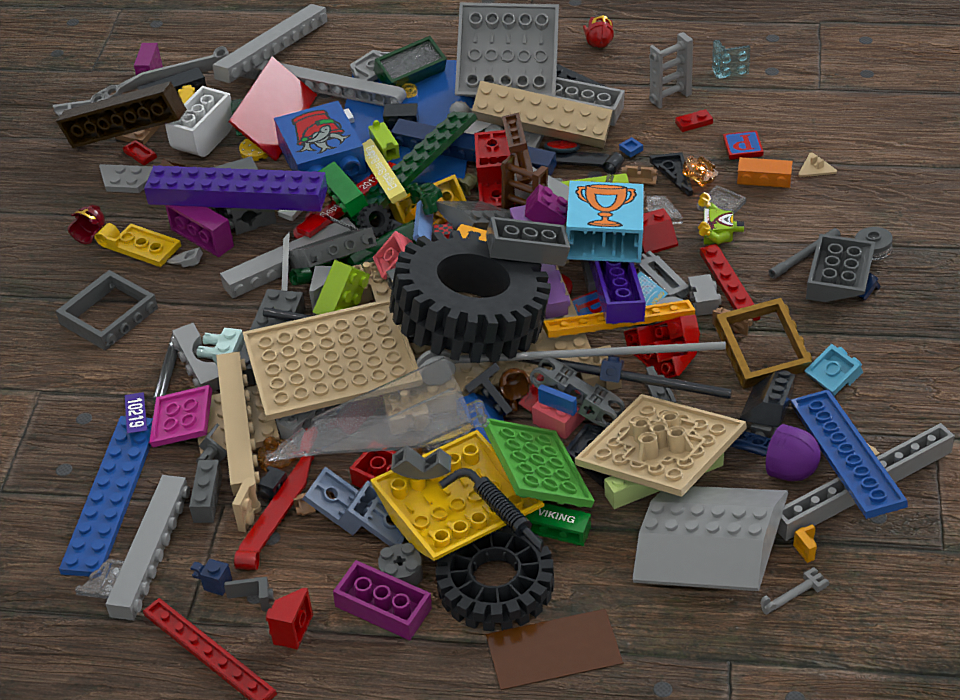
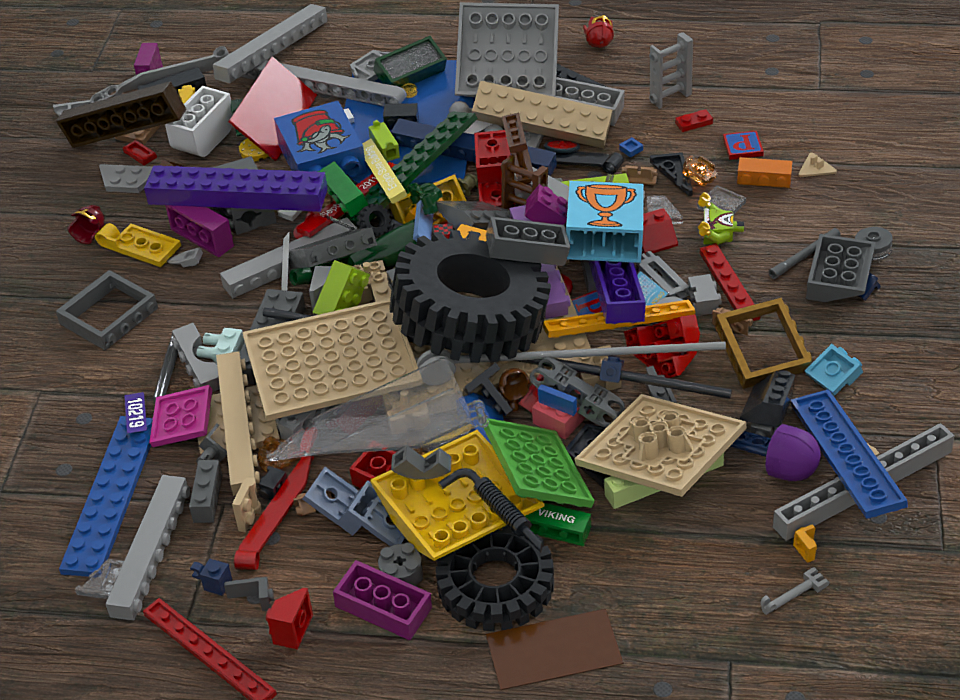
(388, 254): coral slope -> none
(709, 537): light grey slope -> none
(730, 61): clear light blue bracket -> none

